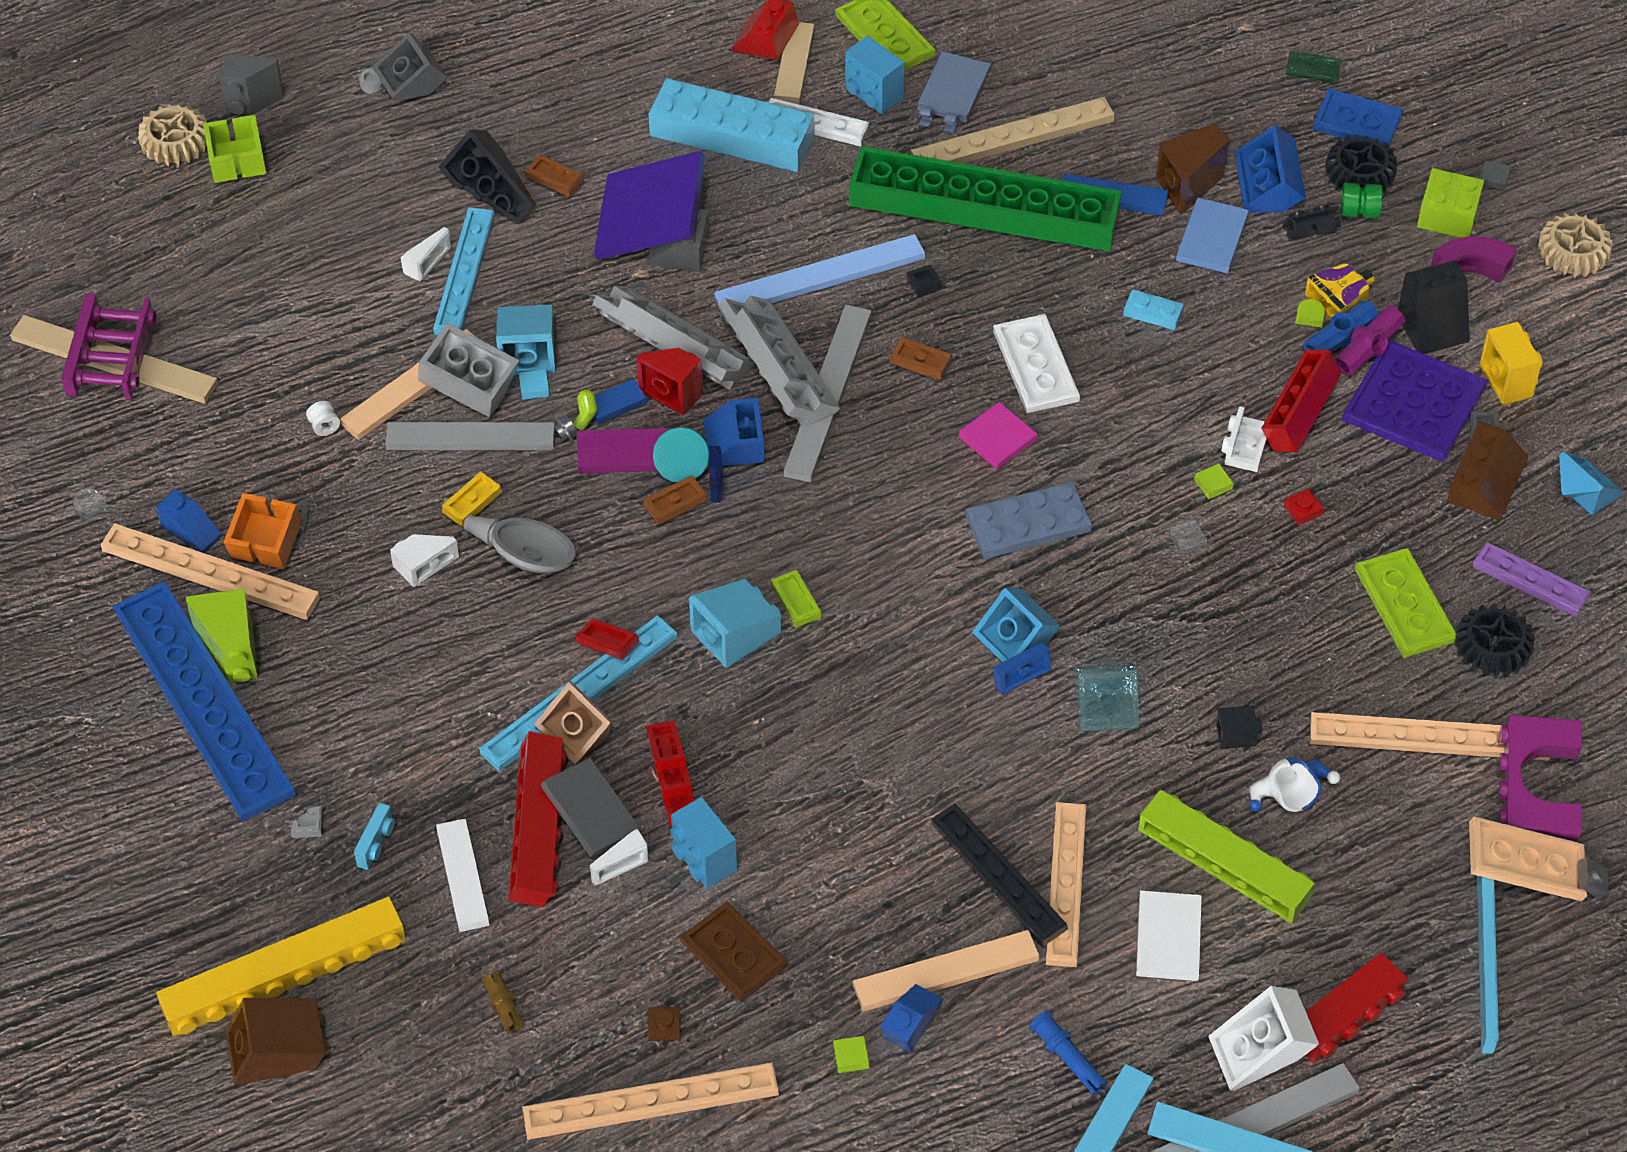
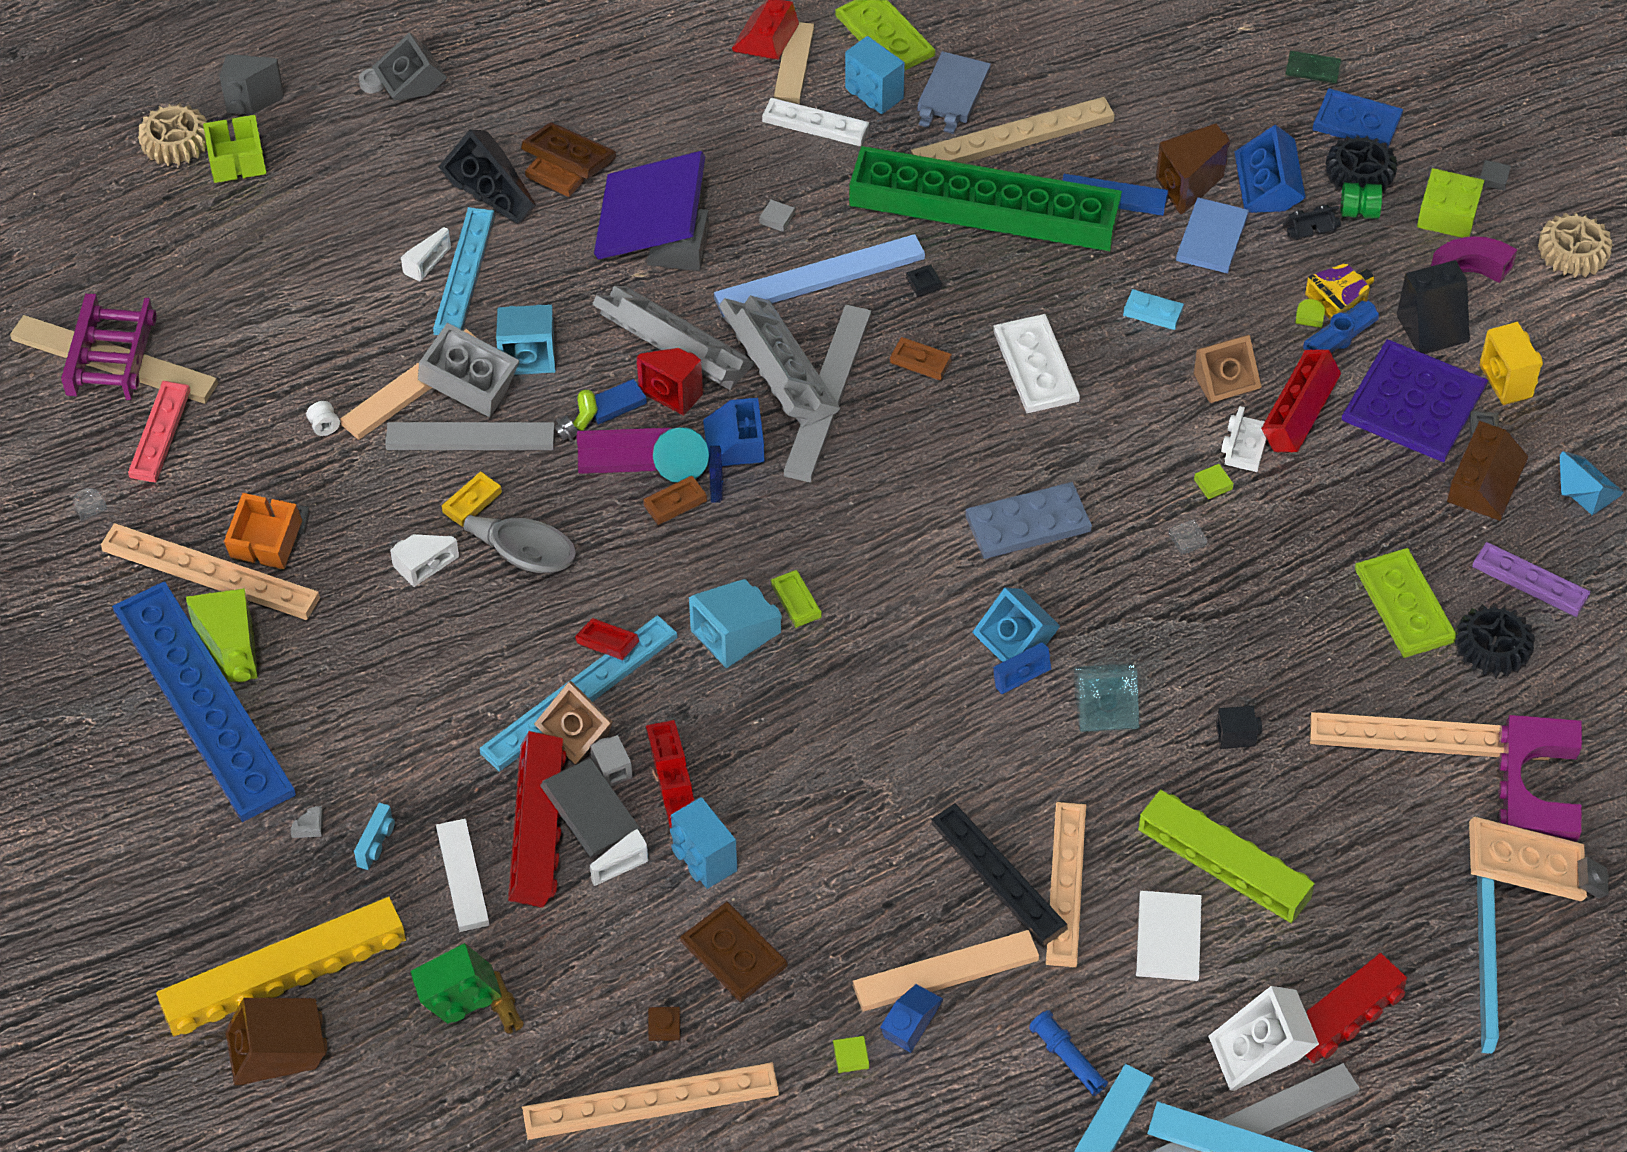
(159, 431): none -> coral tile
(187, 521): blue slope -> none
(456, 983): none -> green brick
(534, 384): medium azure tile -> none
(568, 150): none -> reddish brown tile
(611, 760): none -> light grey brick
(731, 124): medium azure brick -> none
(777, 215): none -> light grey tile
(998, 435): dark pink tile -> none
(1227, 369): none -> medium nougat slope
(1292, 784): white piece -> none
(1303, 506): red plate -> none
(1369, 340): magenta piece -> none

